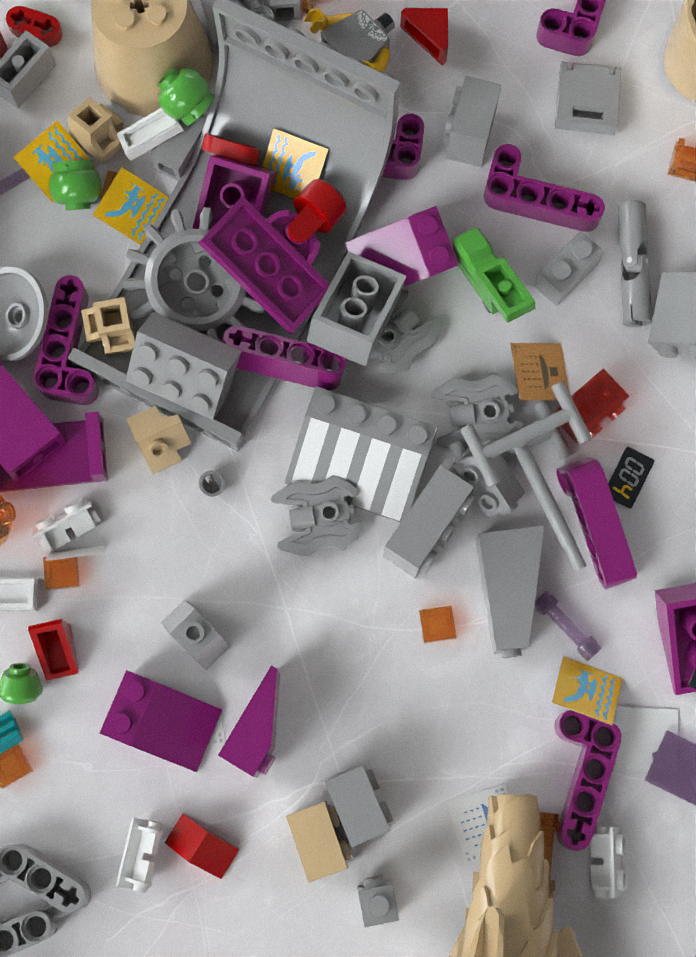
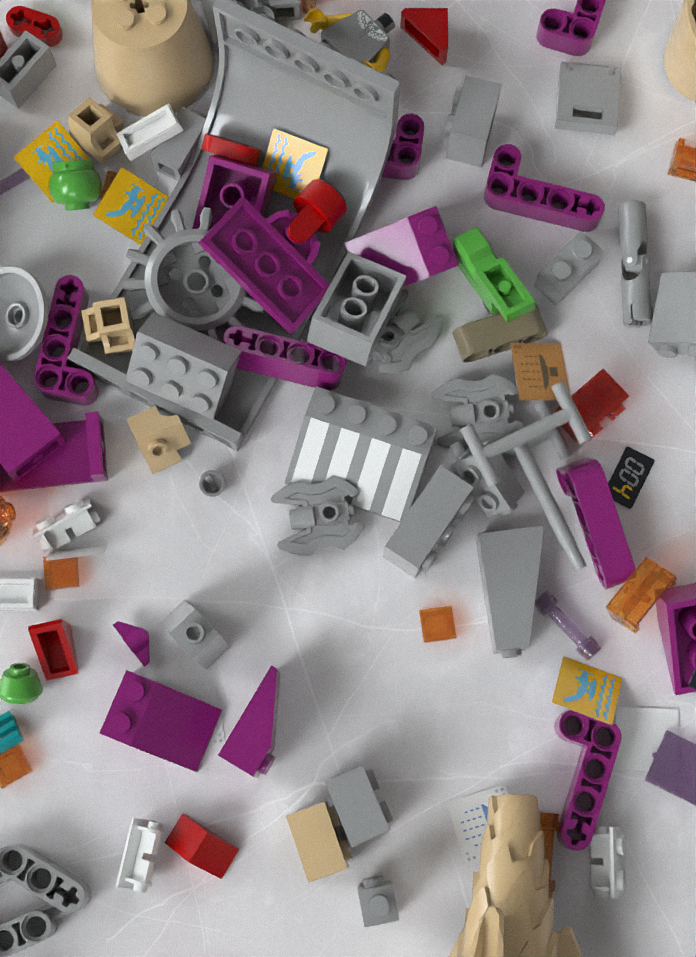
(136, 639): none -> magenta piece
(184, 94): bright green piece -> none
(494, 334): none -> dark tan beam
(640, 594): none -> clear orange hinge

